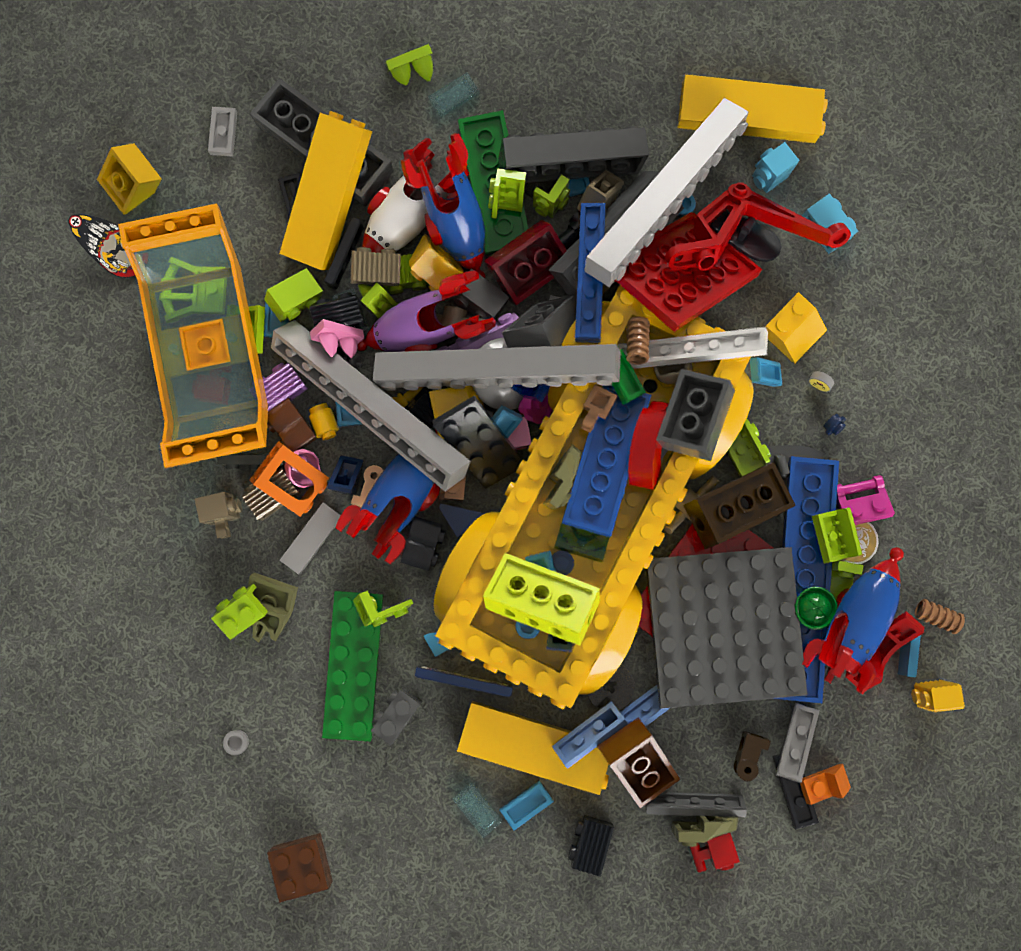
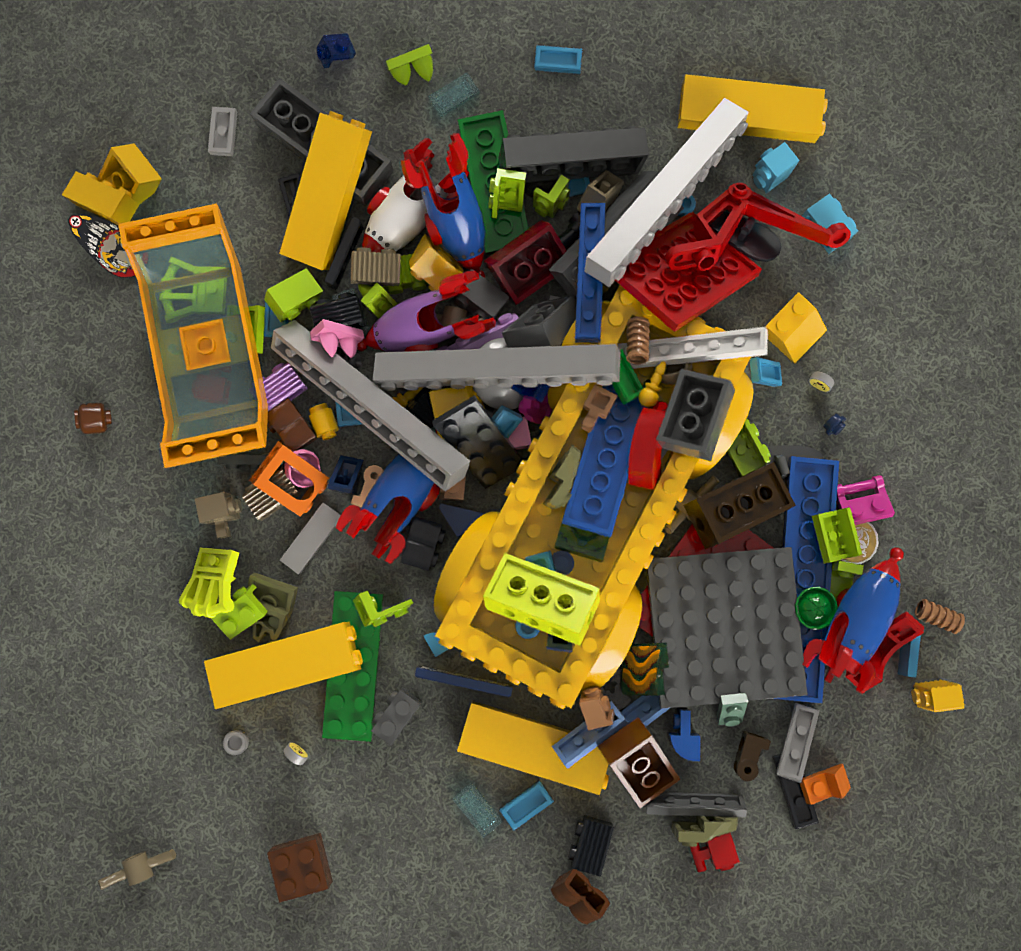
(92, 418): none -> reddish brown head
(101, 198): none -> yellow brick
(137, 868): none -> dark tan piece
(211, 578): none -> neon yellow plate
(283, 664): none -> yellow brick
(295, 753): none -> light grey tile
(334, 48): none -> clear blue bracket
(558, 59): none -> dark azure tile
(583, 900): none -> reddish brown brick
(596, 708): none -> medium nougat brick
(643, 669): none -> slope
(649, 396): none -> yellow bar
(683, 741): none -> blue brick
(732, 709): none -> sand green plate

